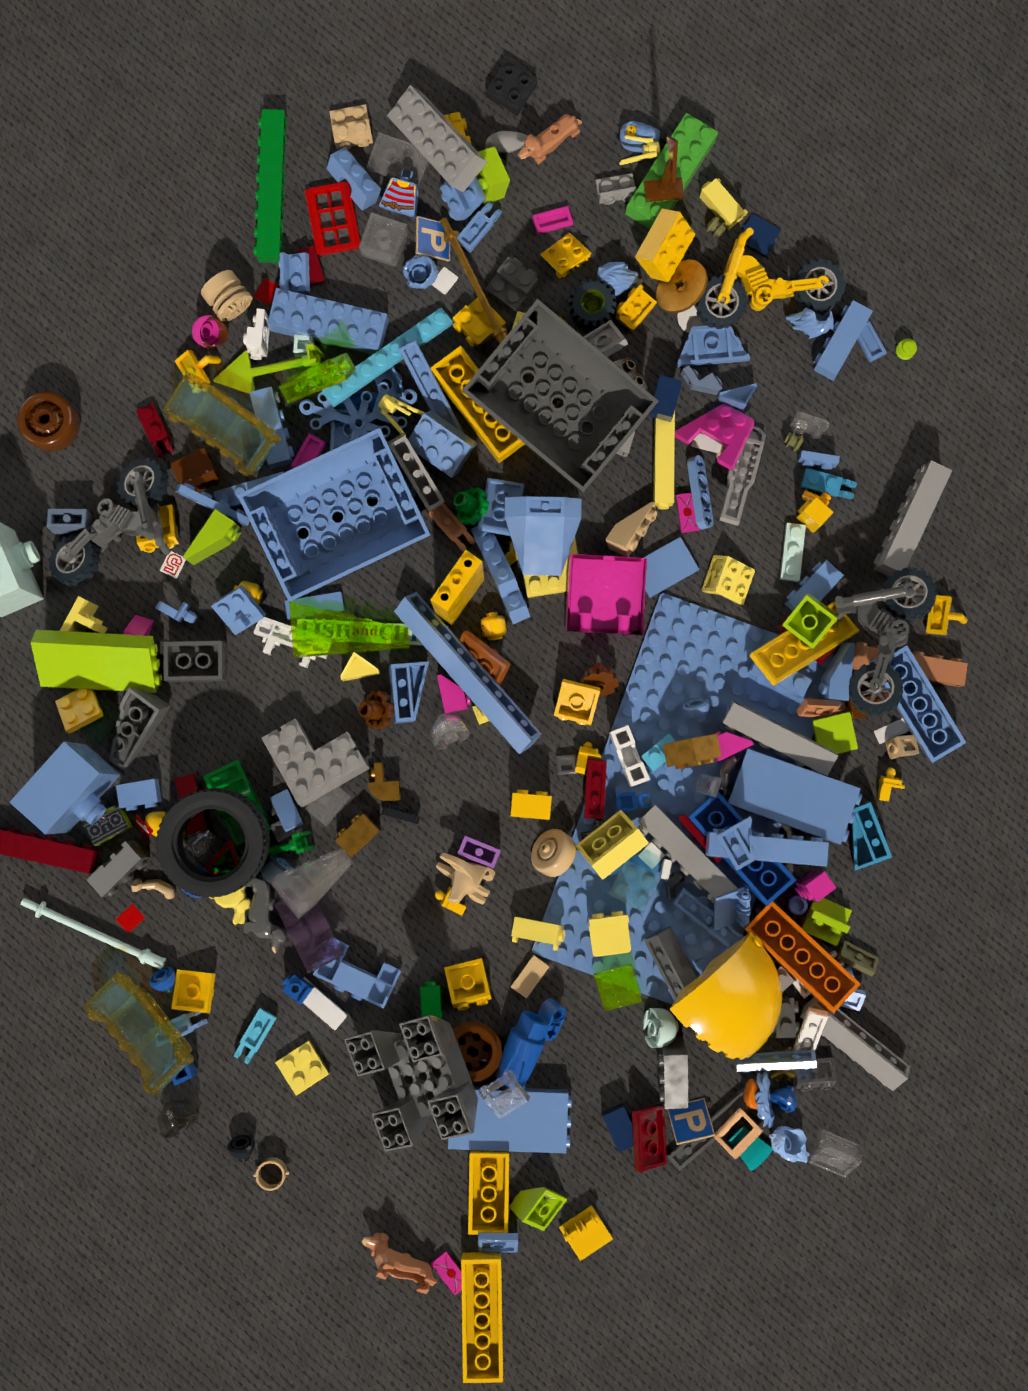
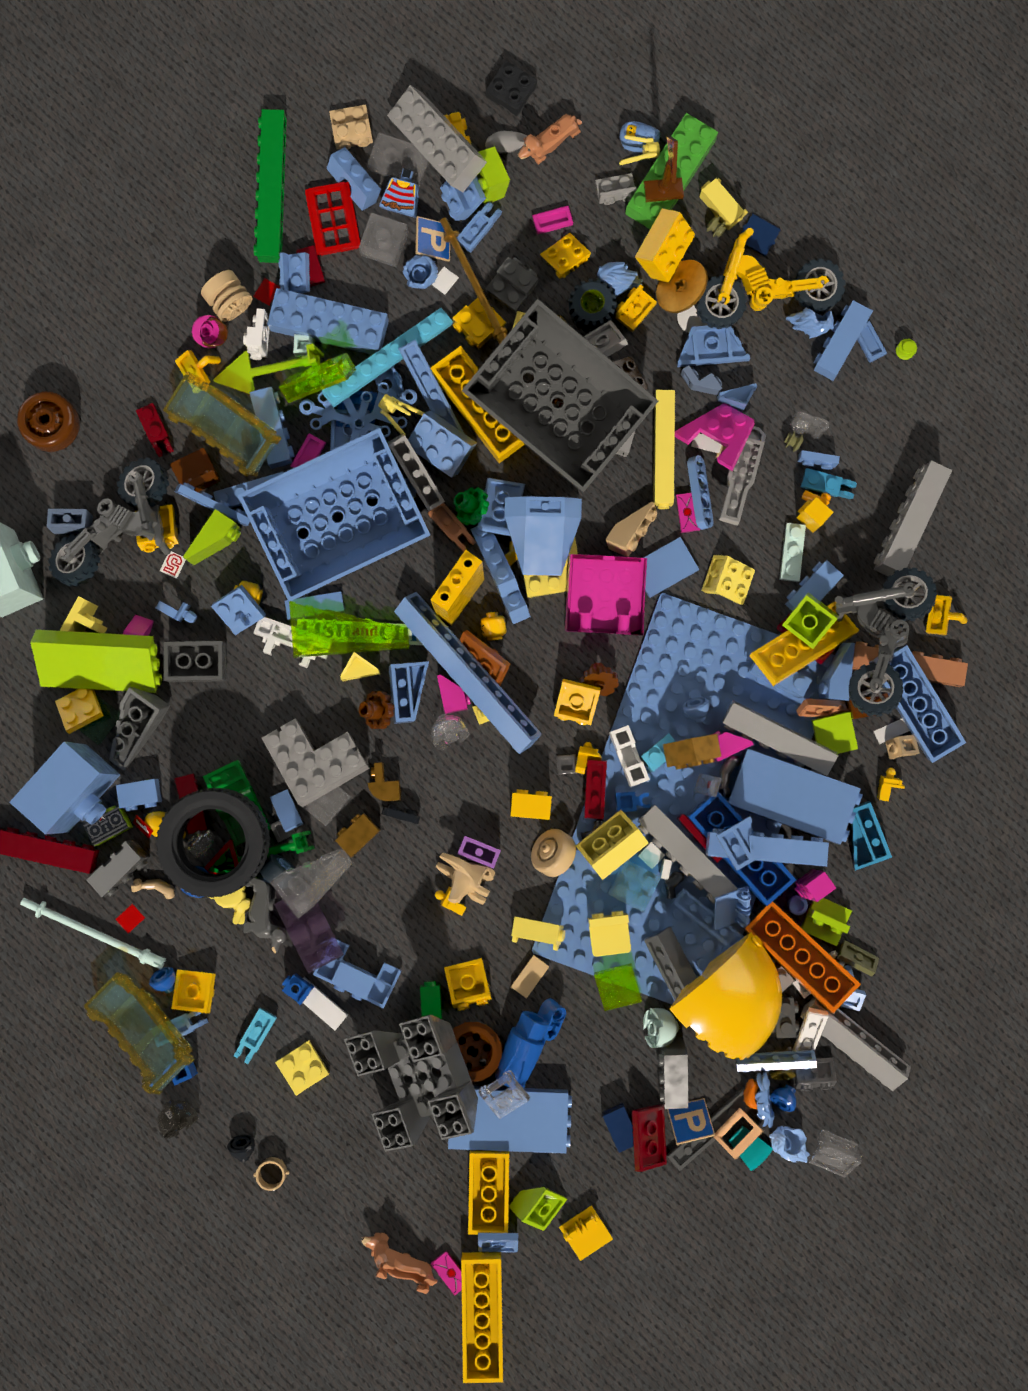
(667, 395): dark blue panel -> none

